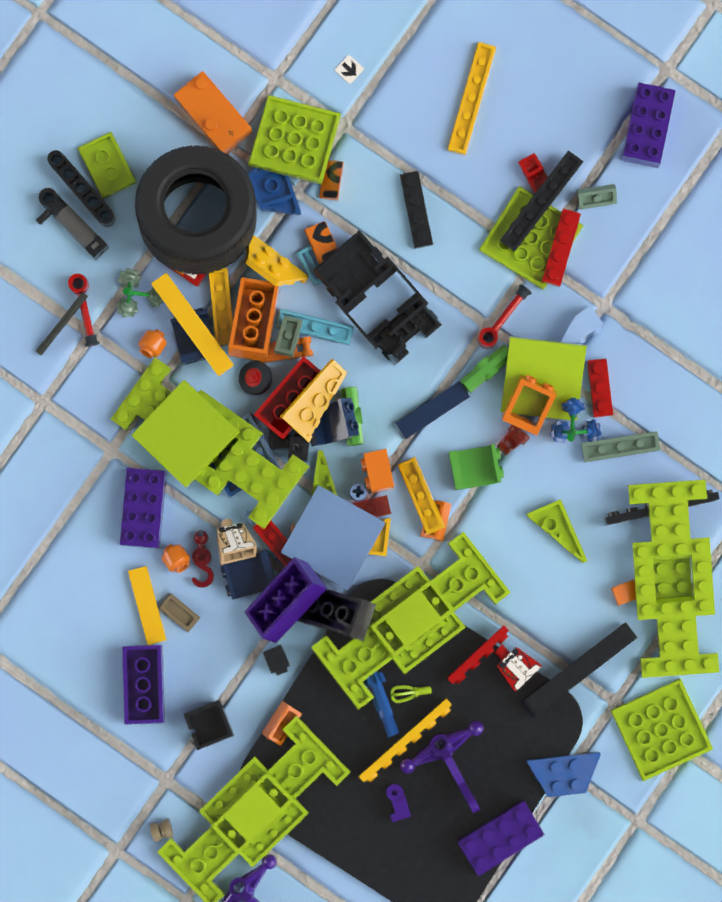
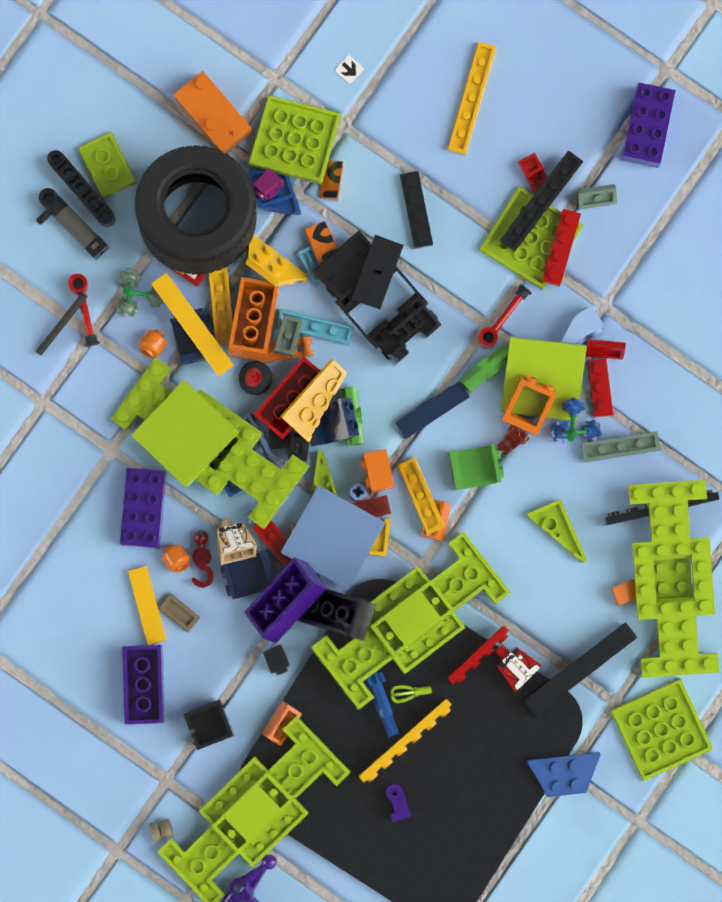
(267, 185): none -> magenta window
(382, 257): none -> black piece
(433, 753): dark purple piece -> none
(501, 837): dark purple brick -> none
(605, 349): none -> red tile

